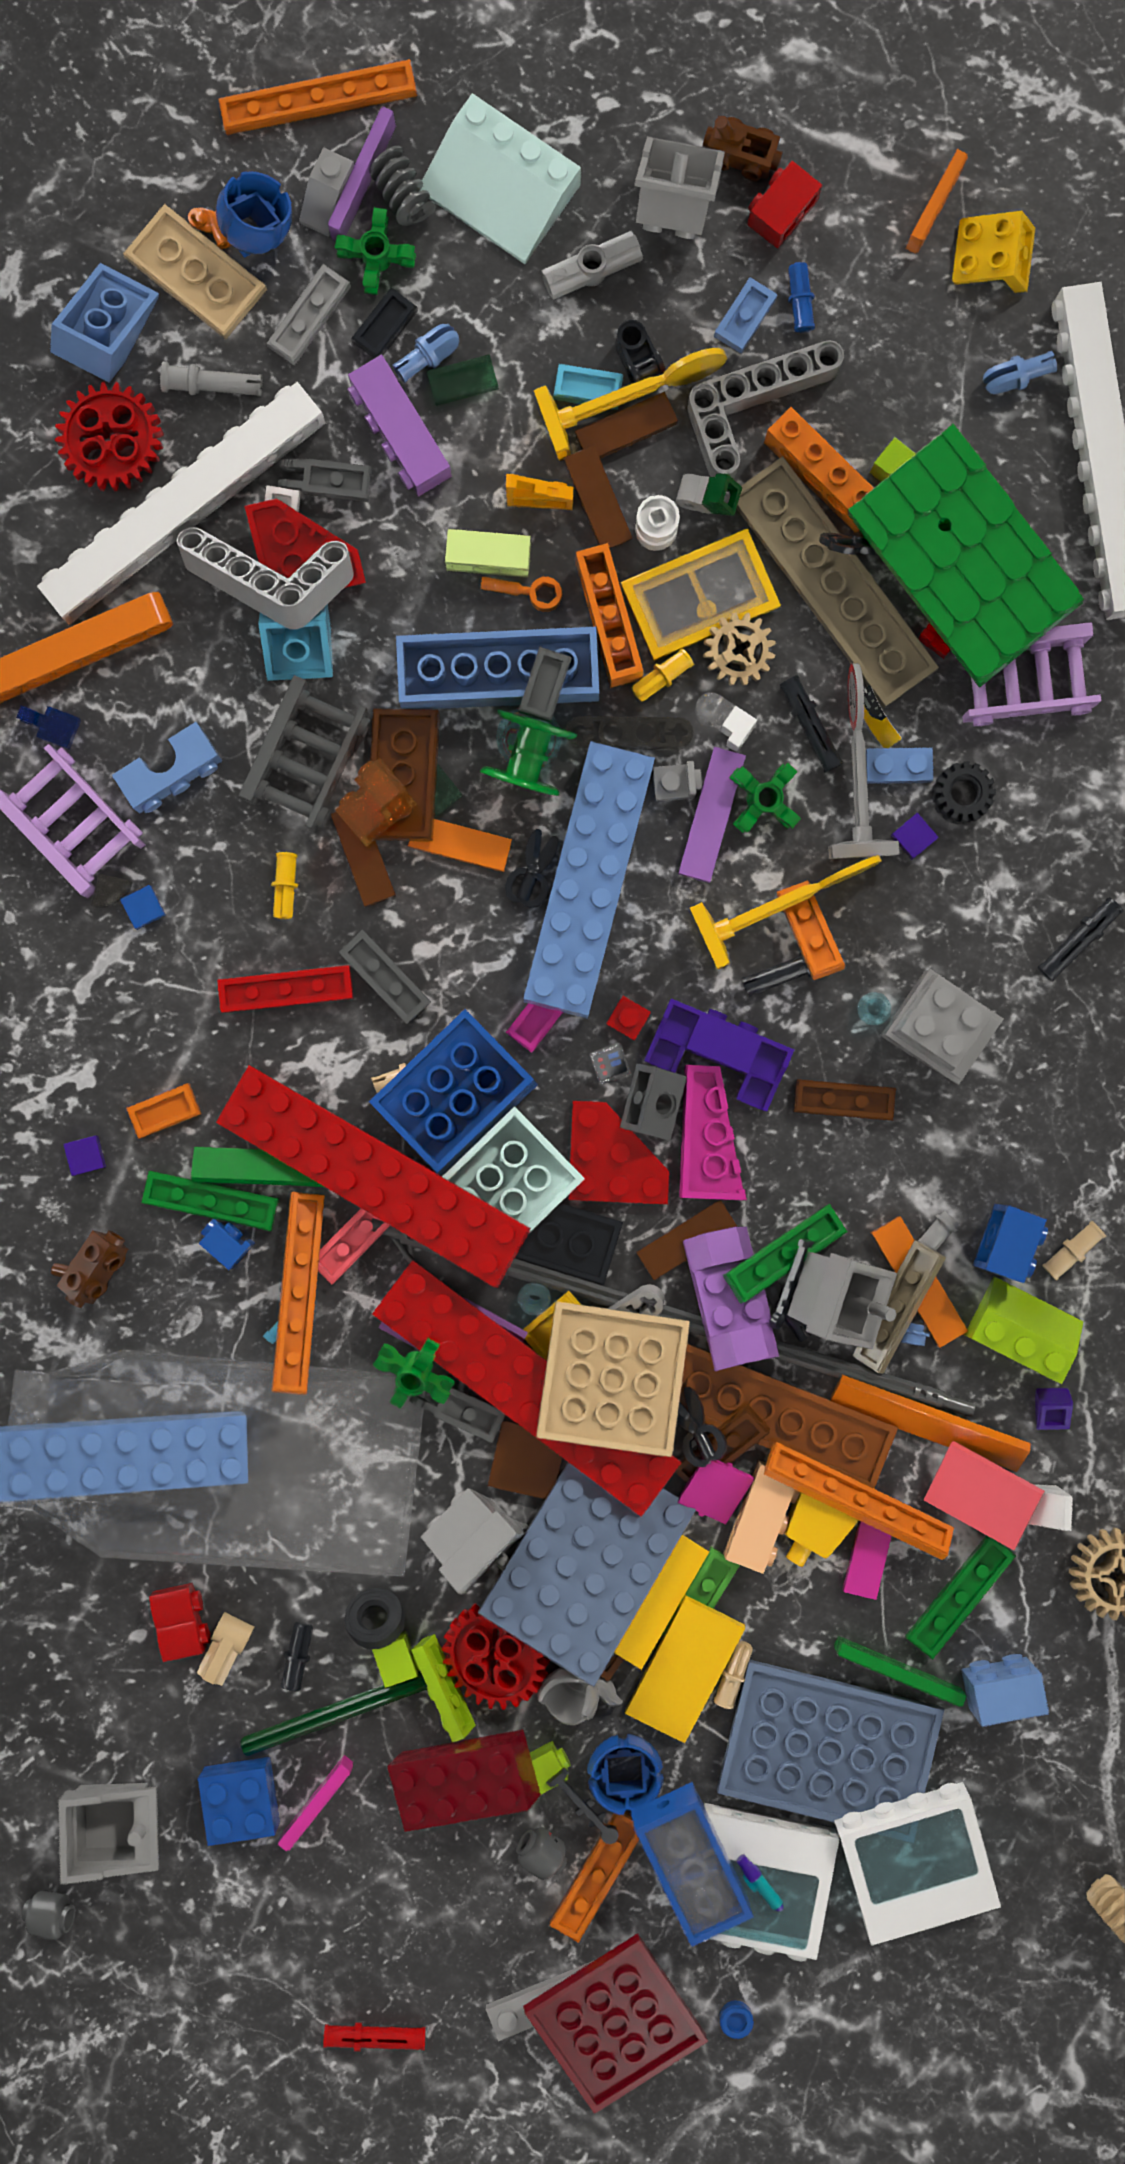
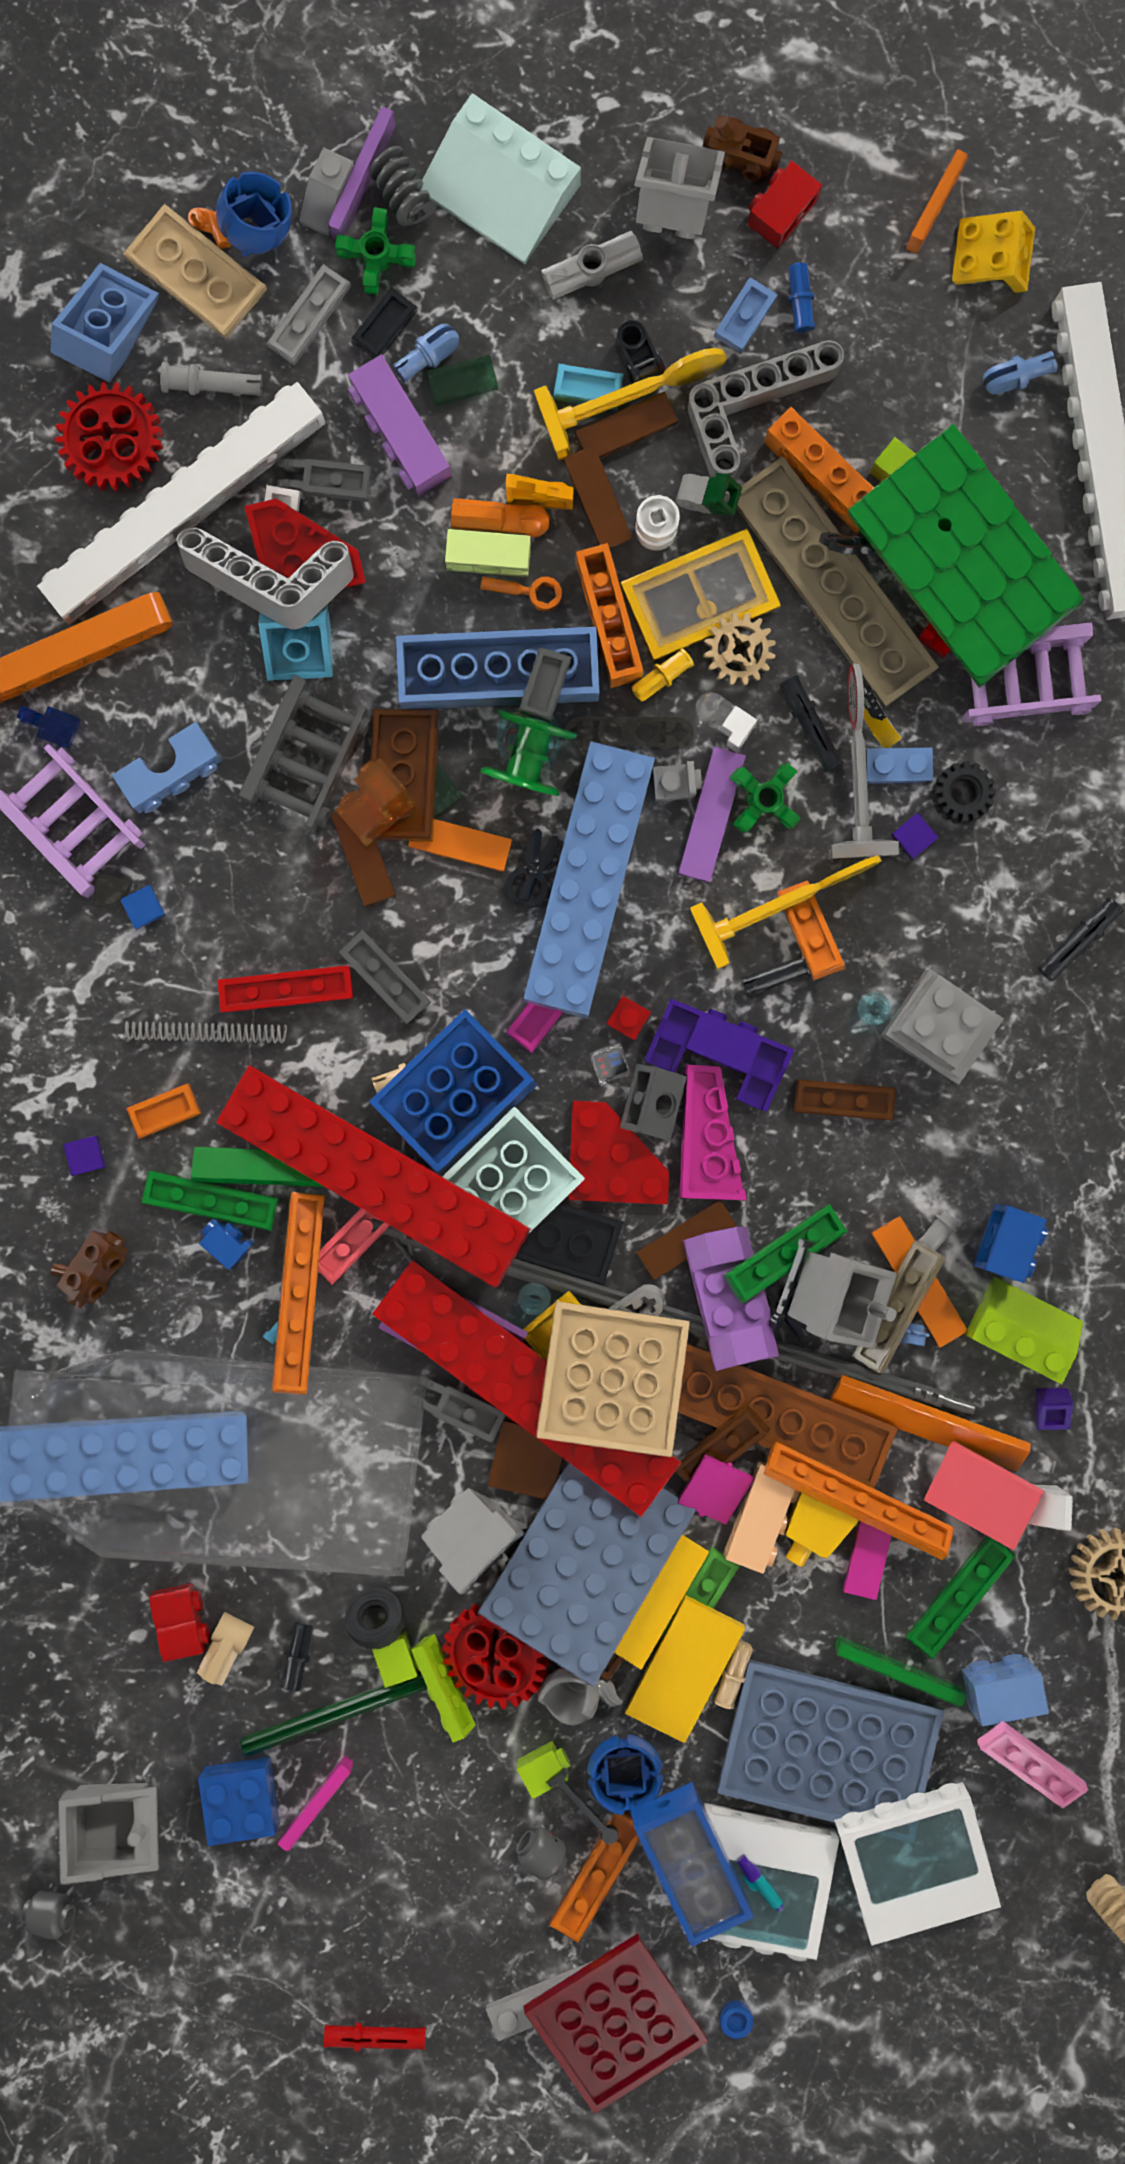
(205, 1036): none -> light grey piece
(284, 885): yellow axle -> none
(317, 97): orange tile -> none
(414, 1373): green pin -> none
(464, 1780): dark red brick -> none
(499, 517): none -> orange piece
(693, 1421): black piece -> none
(1032, 1764): none -> bright pink tile
(1074, 1250): tan pin -> none

